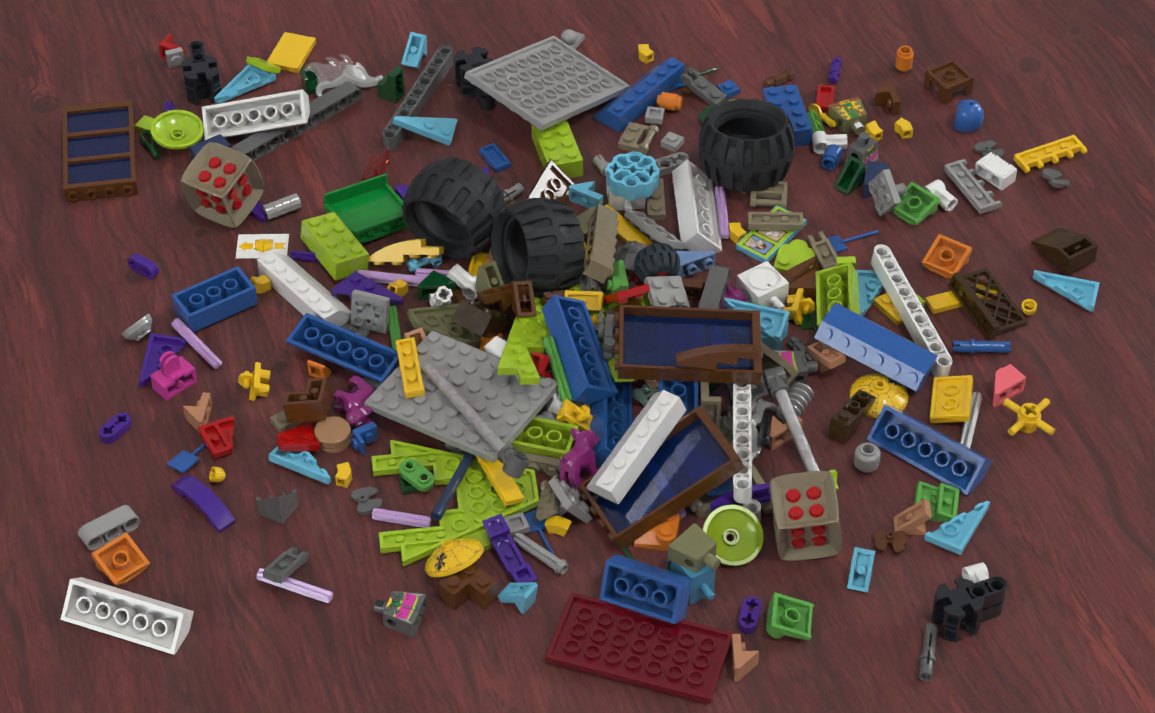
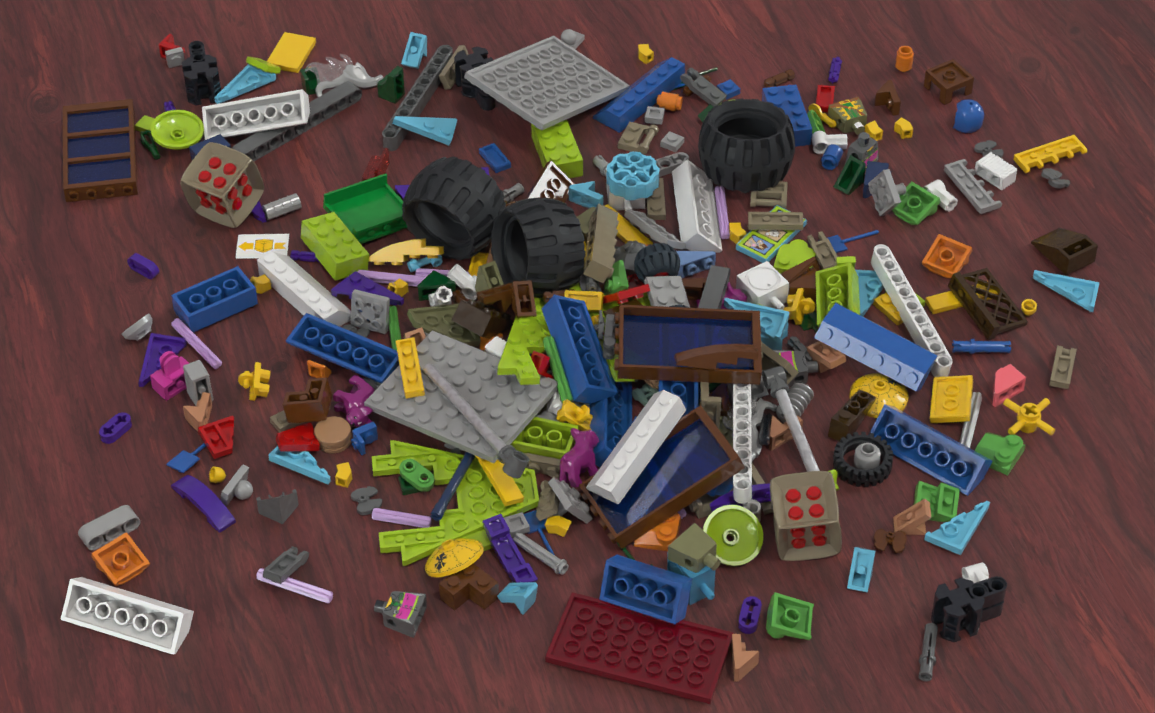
(197, 380): none -> light grey brick
(237, 486): none -> light grey tile
(447, 75): none -> dark tan plate
(862, 476): none -> black tyre
(1001, 450): none -> bright green slope
(1062, 367): none -> dark tan plate

